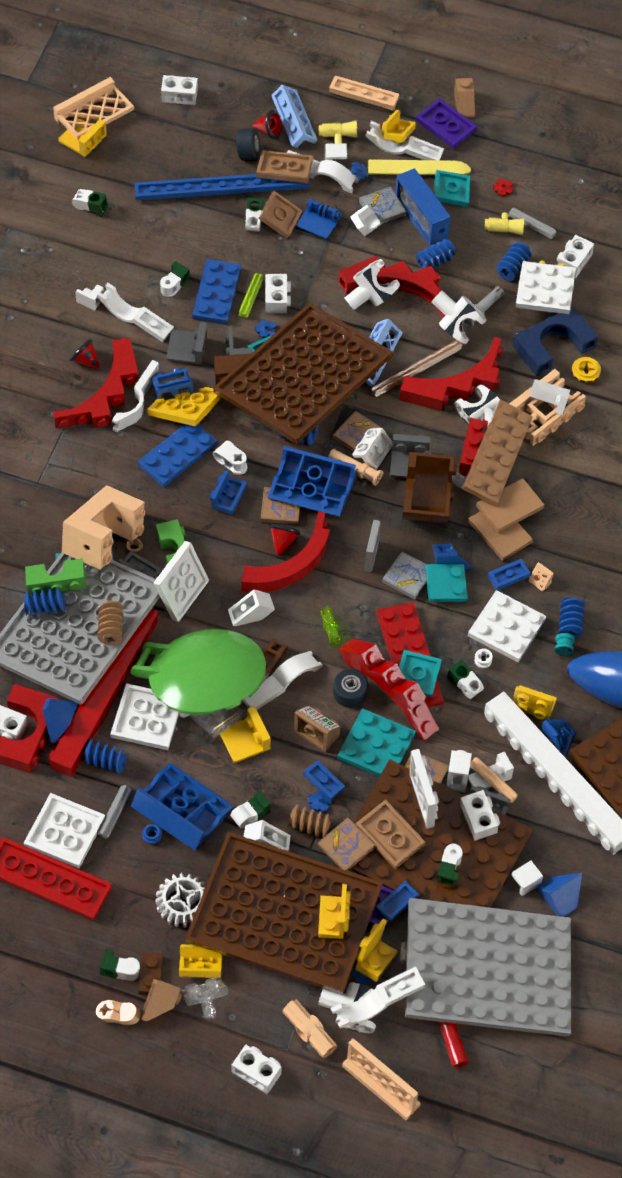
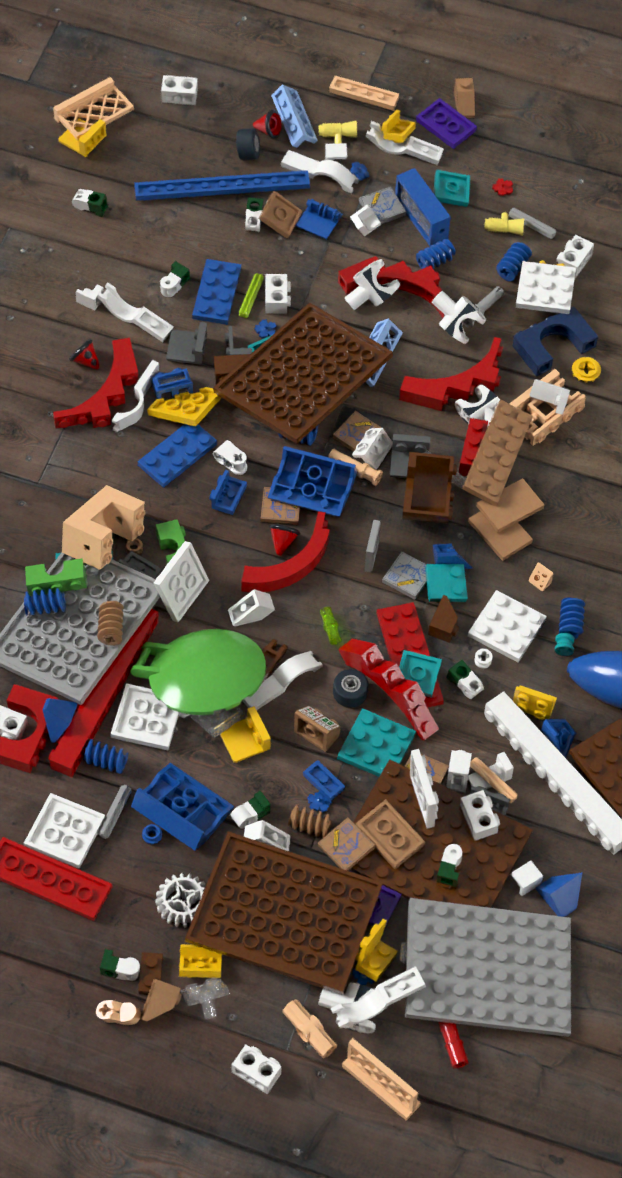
(284, 166): medium nougat tile -> none
(334, 915): yellow bracket -> none
(396, 902): blue tile -> none
(416, 368): medium nougat axle -> none
(423, 167): light yellow piece -> none
(444, 621): none -> reddish brown slope
(508, 574): blue plate -> none

